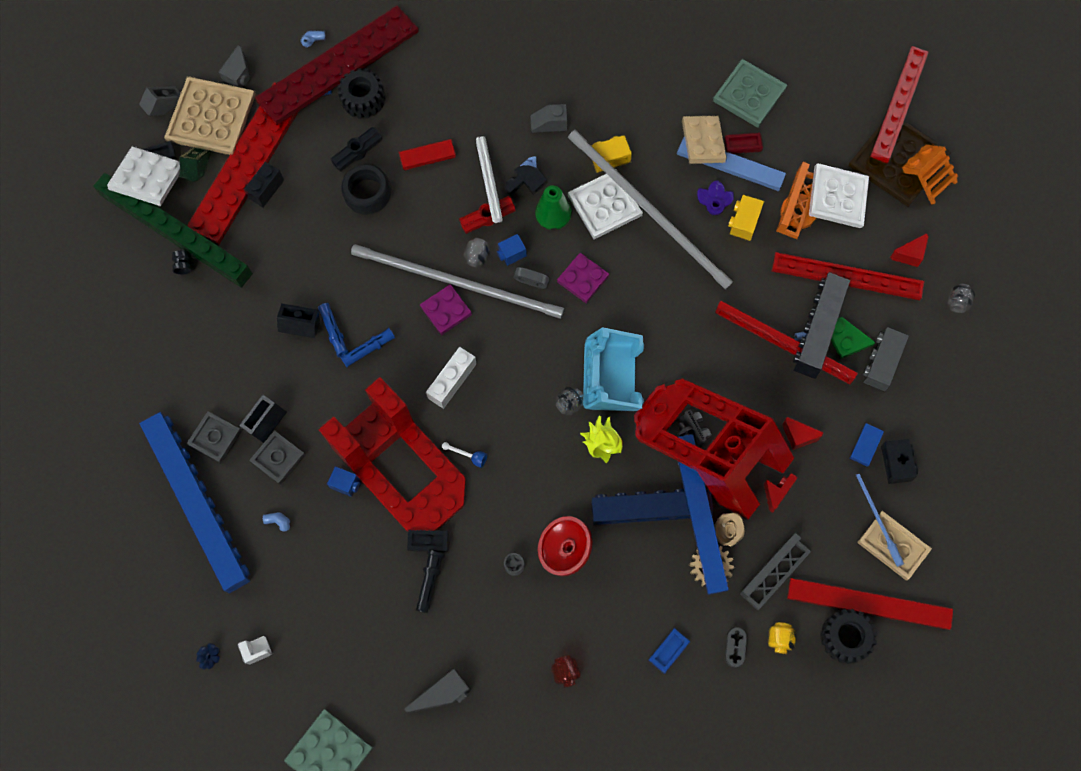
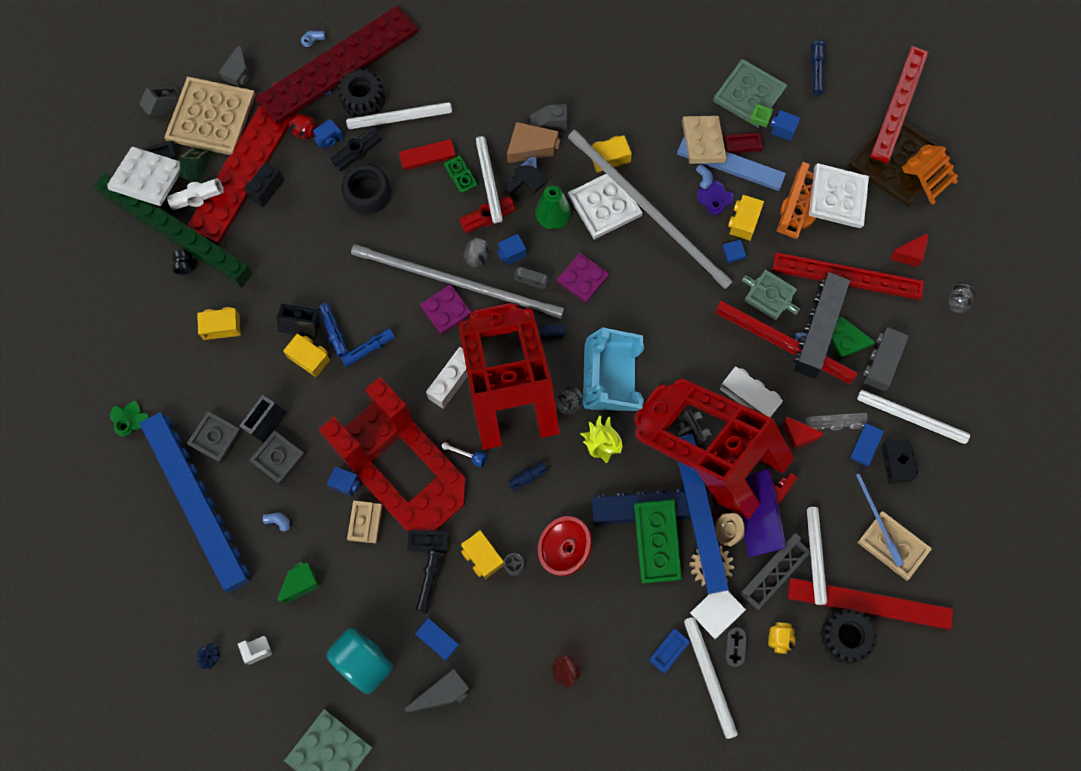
(129, 416): none -> green plate
(195, 194): none -> white piece
(218, 323): none -> yellow brick
(298, 582): none -> green slope
(302, 126): none -> red head
(307, 355): none -> yellow brick
(327, 134): none -> blue brick
(359, 660): none -> teal wheel
(364, 522): none -> tan plate
(399, 115): none -> white axle
(437, 639): none -> blue tile
(460, 174): none -> green slope
(482, 555): none -> yellow brick
(508, 383): none -> red bracket
(527, 476): none -> dark blue pin
(532, 141): none -> medium nougat slope
(551, 331): none -> dark blue pin
(657, 541): none -> green tile
(706, 176): none -> medium blue arm
(710, 678): none -> white axle
(717, 612): none -> white sticker
(734, 251): none -> blue tile
(750, 392): none -> white brick
(761, 115): none -> bright green tile
(764, 527): none -> dark purple tile
(770, 295): none -> sand green plate
(784, 125): none -> blue brick
(816, 556): none -> white axle
(818, 61): none -> dark blue pin
(837, 422): none -> clear plate
(913, 416): none -> white axle

